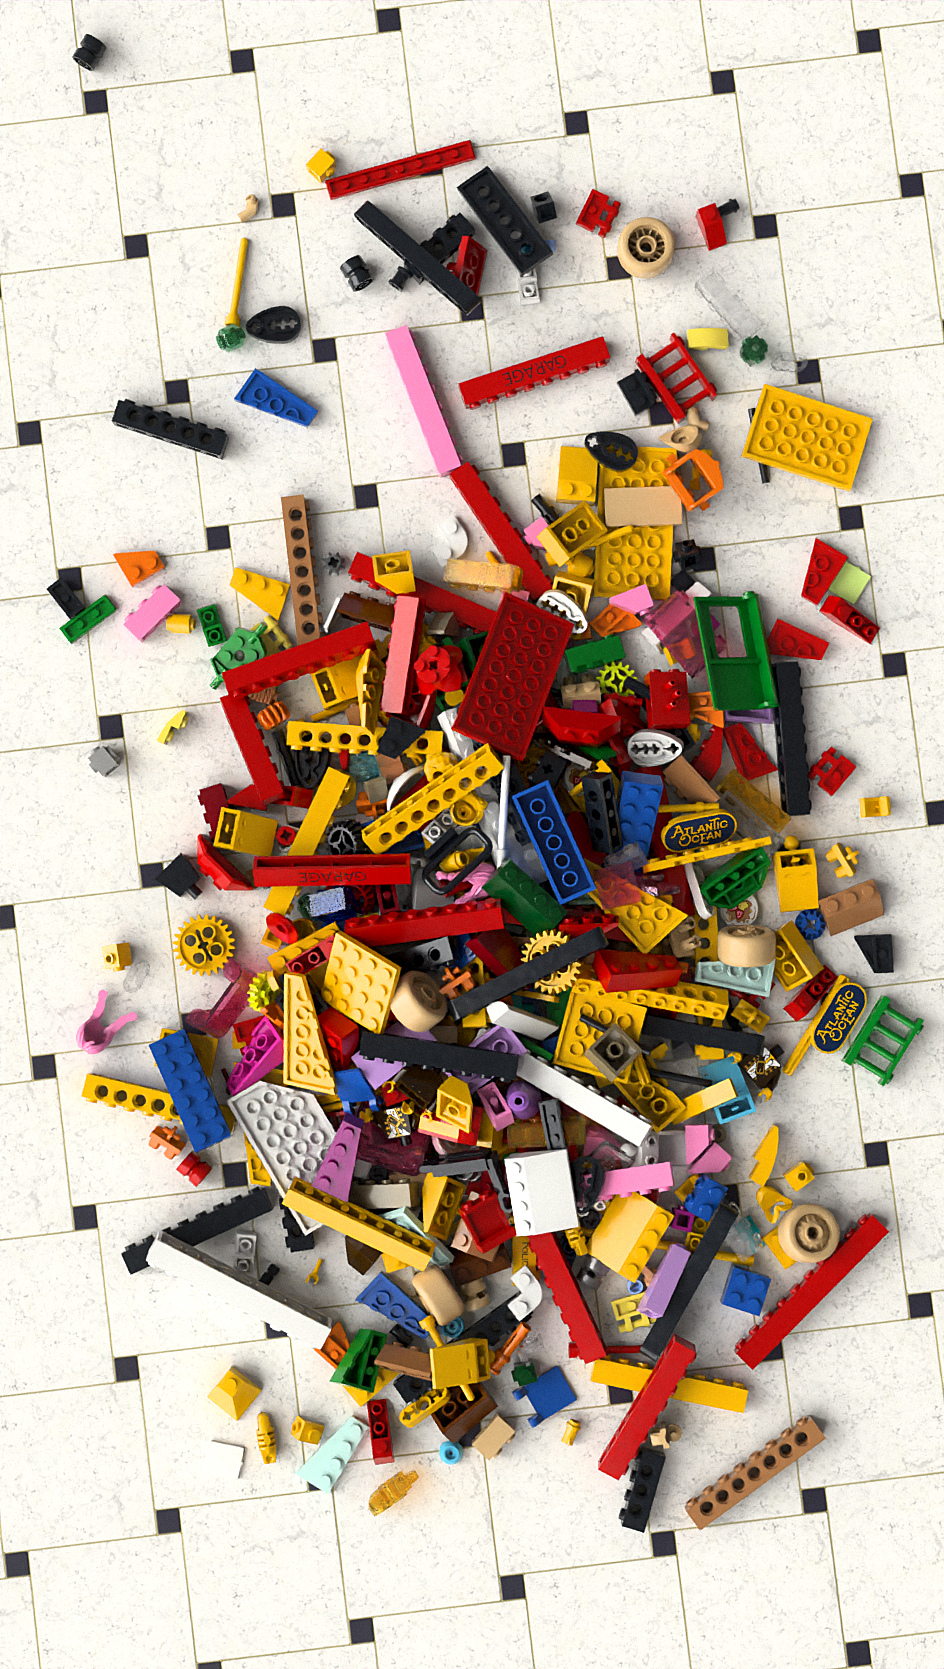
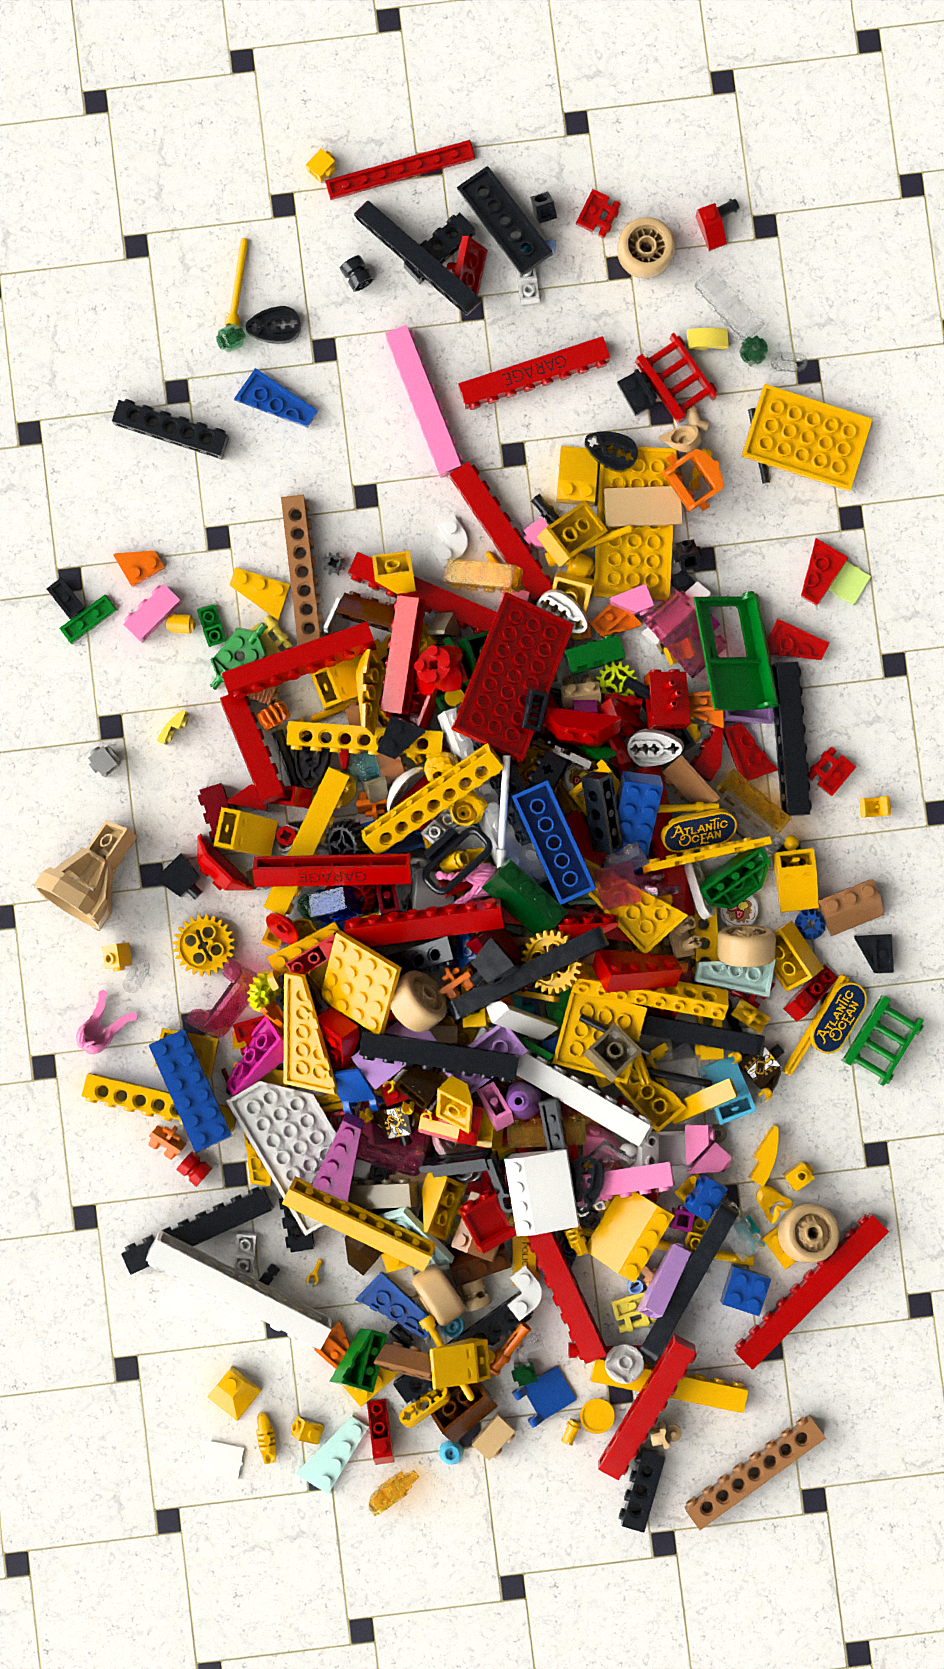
(90, 50): black wheel -> none
(92, 868): none -> tan plate
(251, 208): tan arm -> none
(400, 278): black bush -> none
(492, 964): none -> black torso
(527, 709): none -> black slope
(595, 1266): flat silver wheel -> none
(597, 1416): none -> yellow piece
(624, 1363): none -> white tile
(846, 867): yellow hips -> none
(849, 618): red slope -> none

